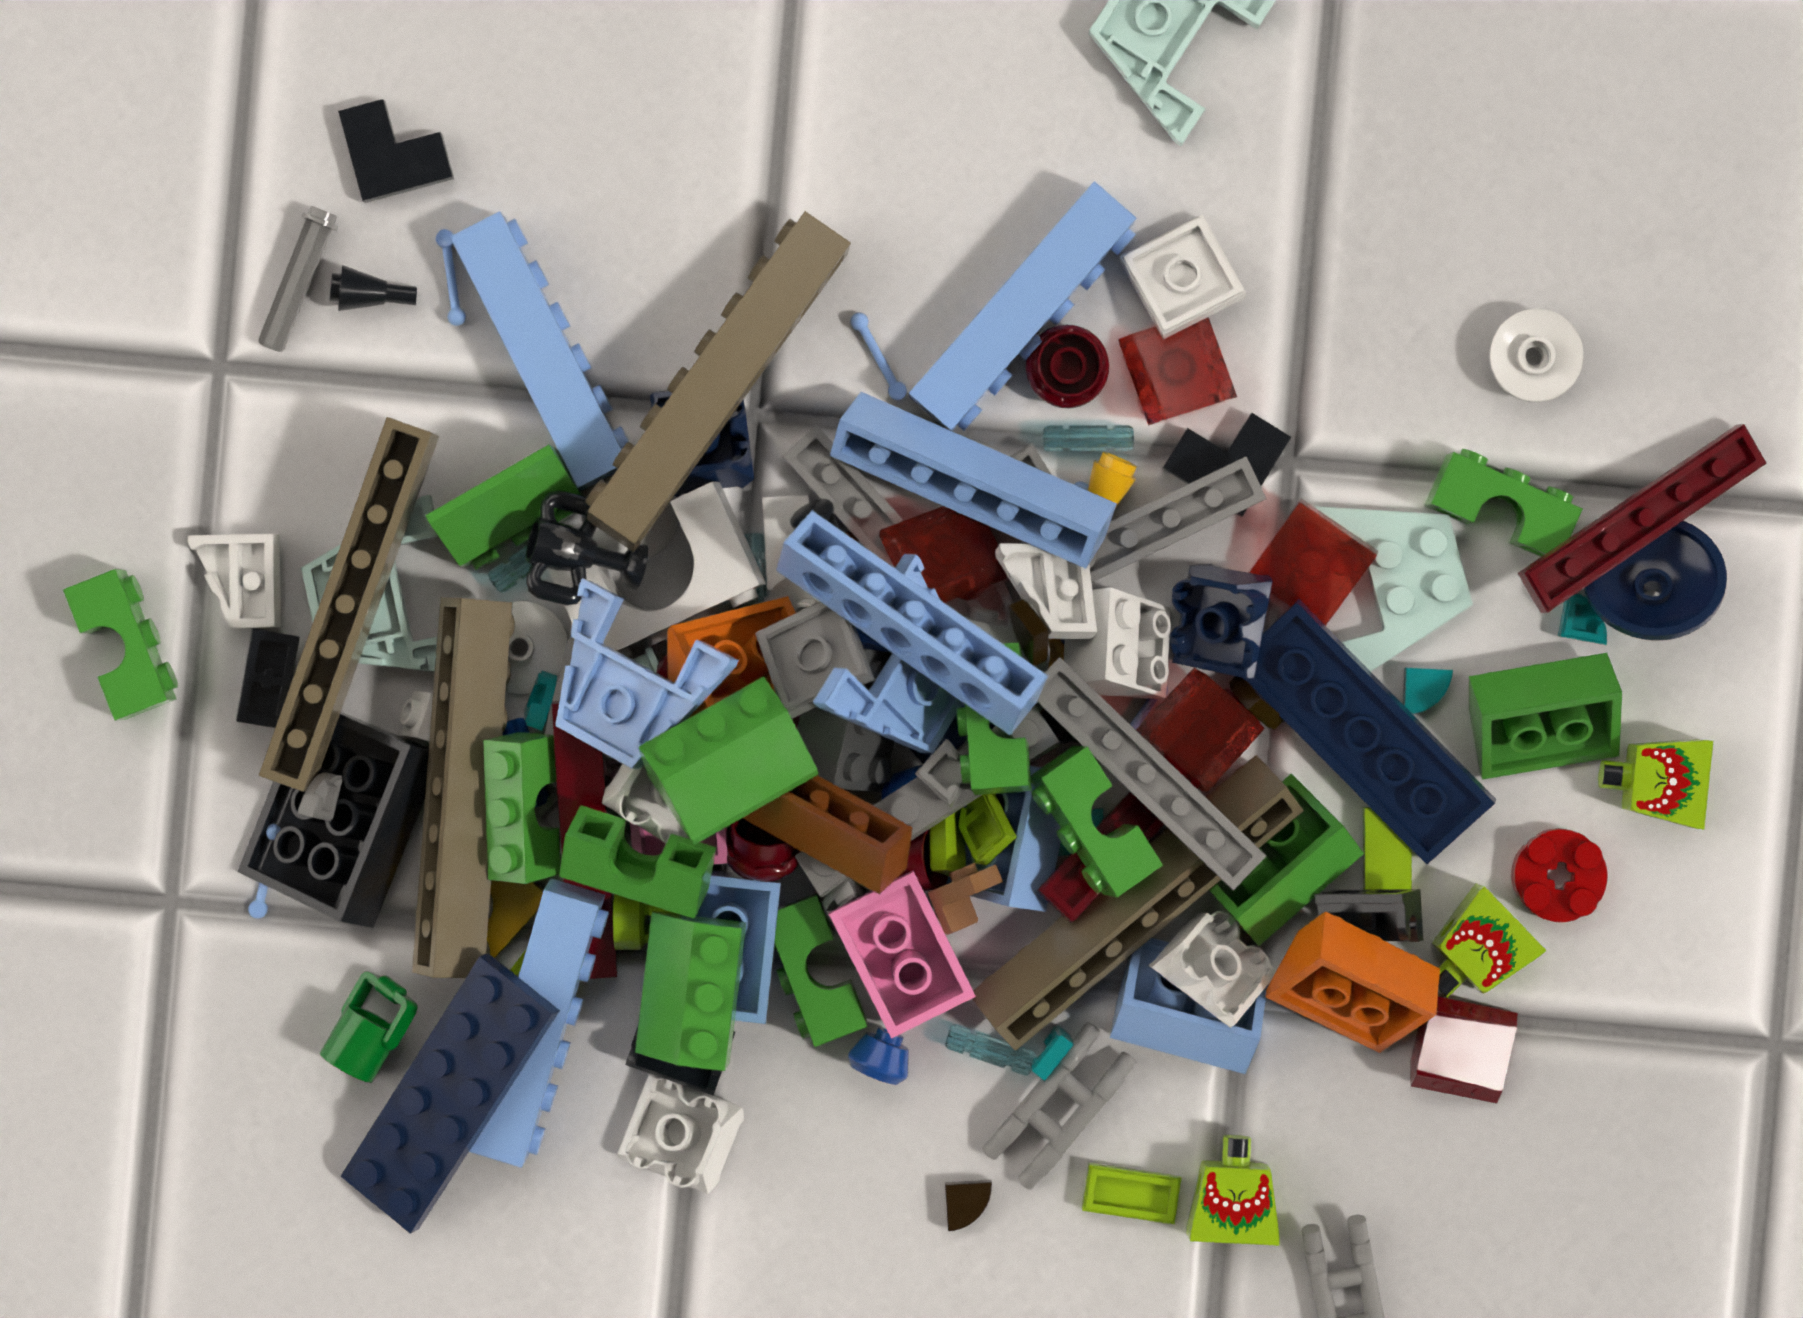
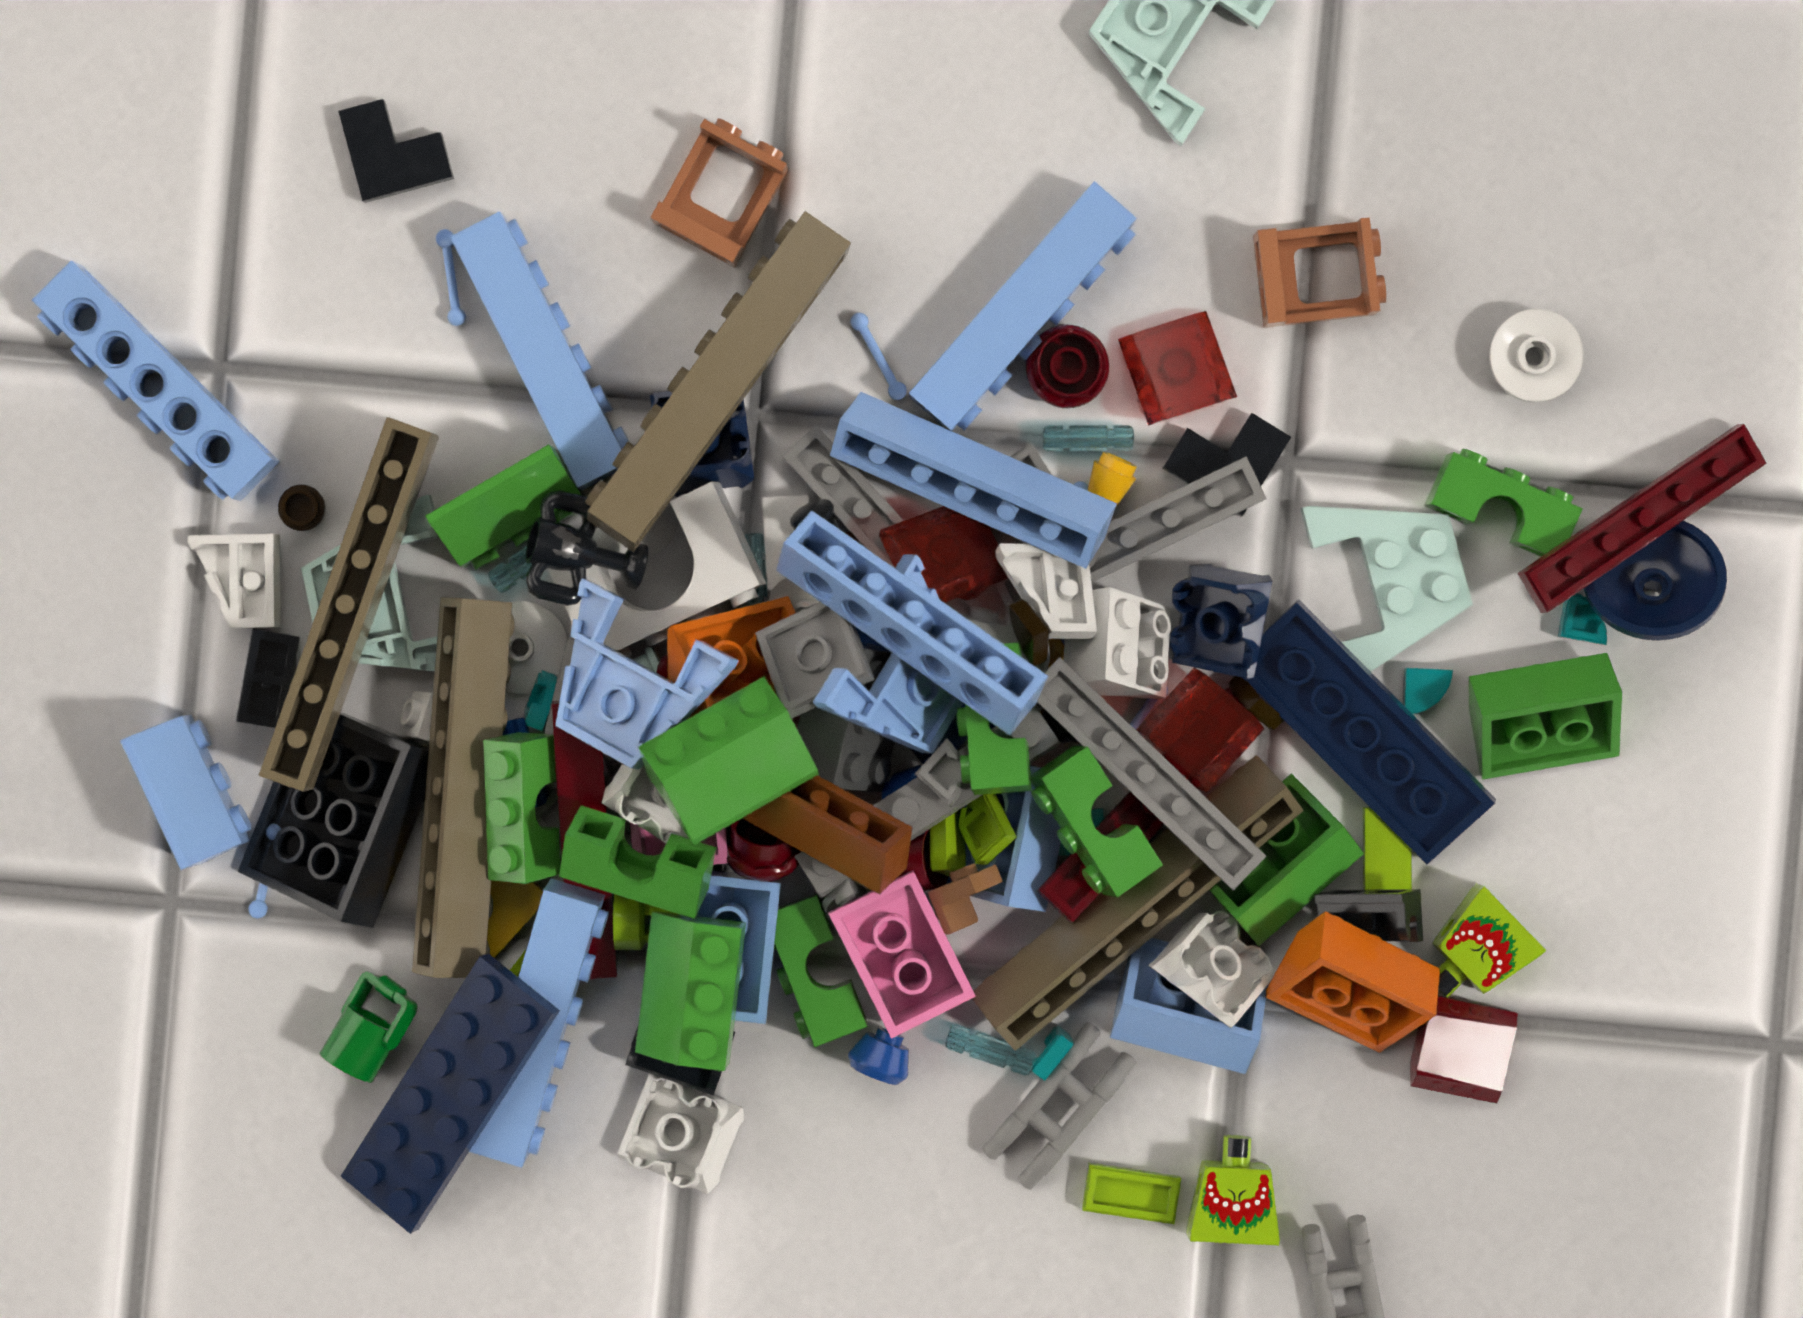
(78, 289): none -> light blue brick
(141, 678): bright green arch -> none
(187, 790): none -> light blue slope
(297, 278): light grey axle -> none
(301, 507): none -> dark brown plate
(321, 797): light grey tile -> none
(360, 290): black cone -> none
(702, 227): none -> nougat window
(966, 1202): dark brown tile -> none
(1182, 276): white plate -> none
(1278, 281): none -> nougat window
(1314, 561): clear red plate -> none
(1581, 858): red plate -> none
(1663, 780): lime torso -> none

